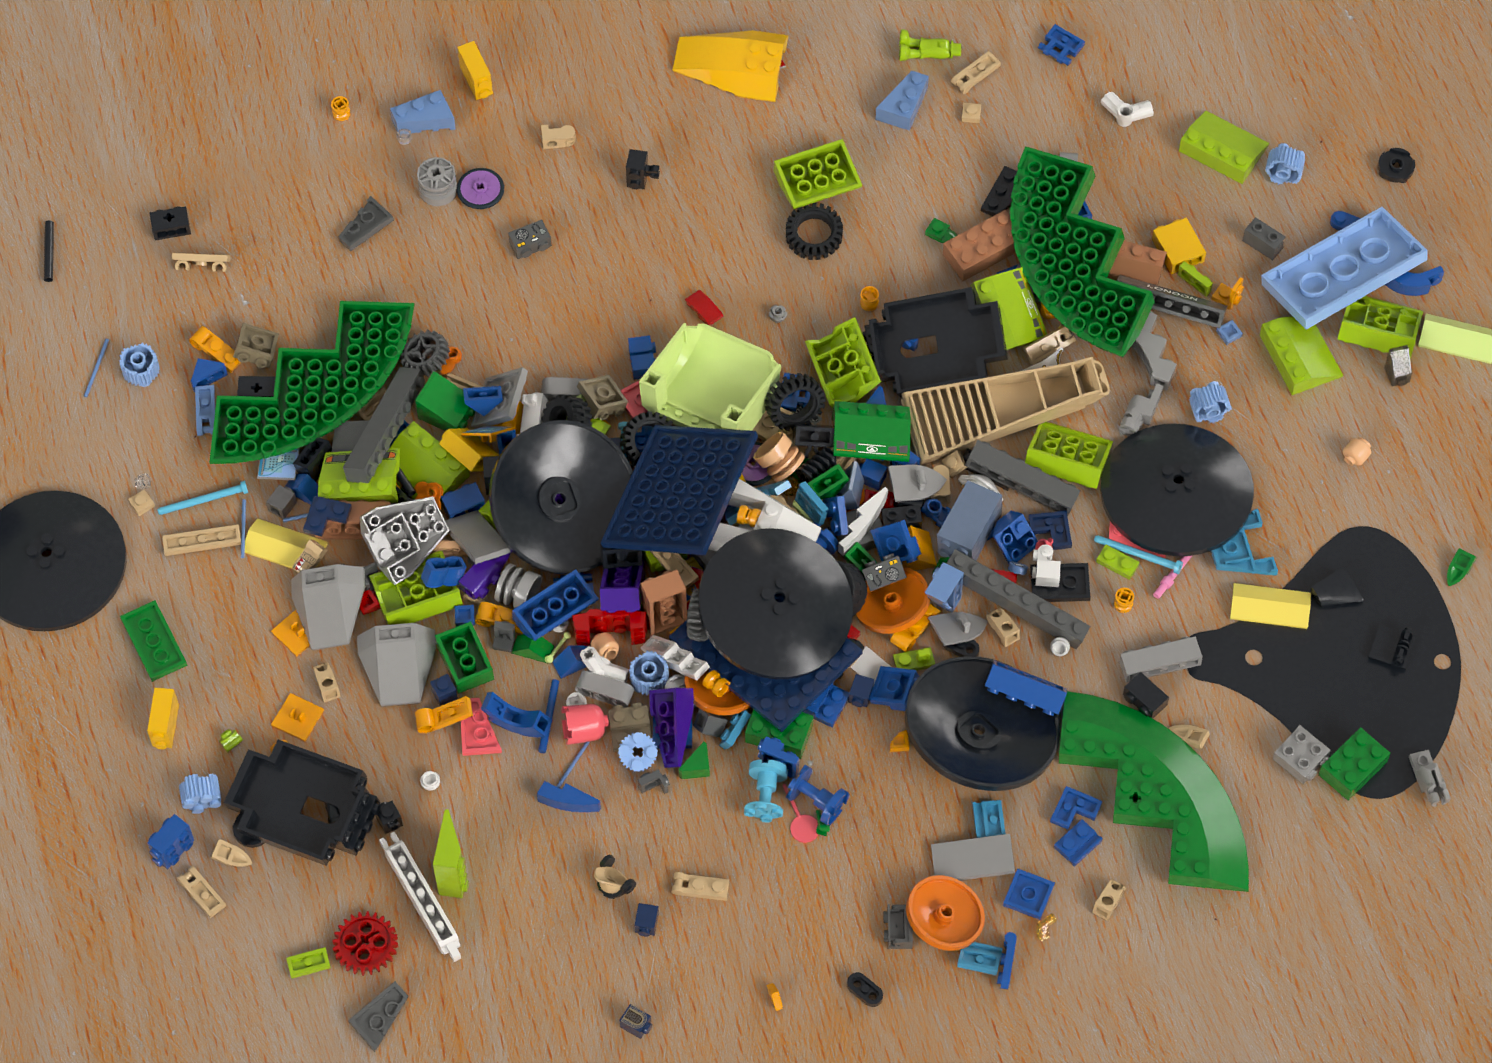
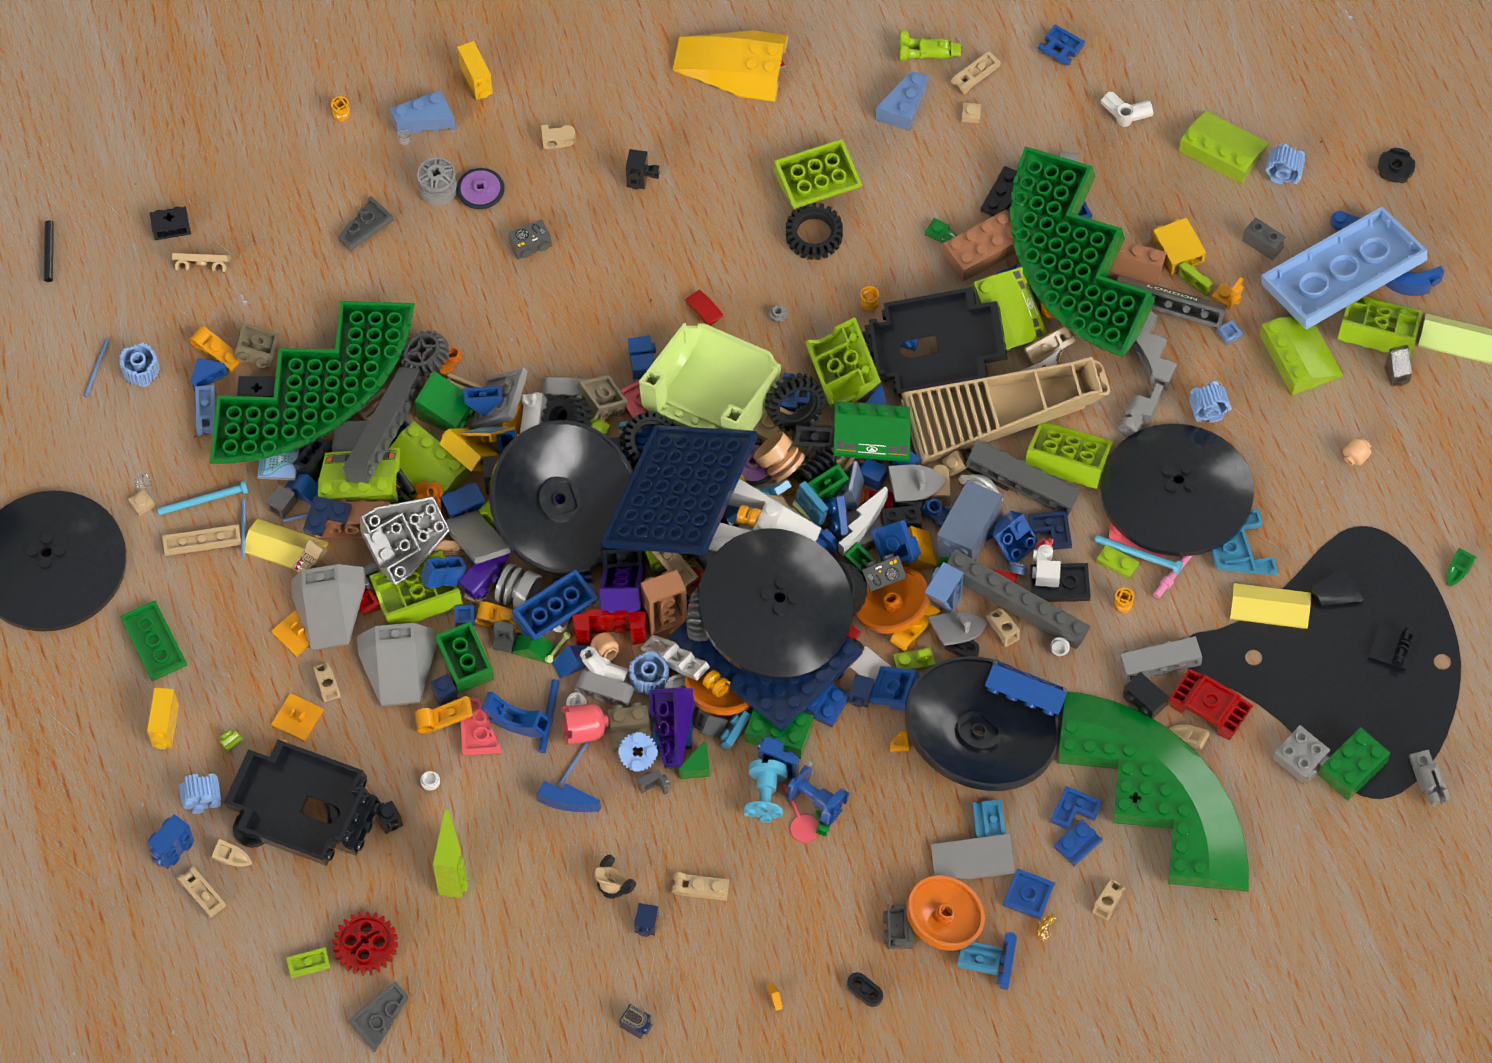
(422, 897): white hinge -> none
(1211, 702): none -> red plate

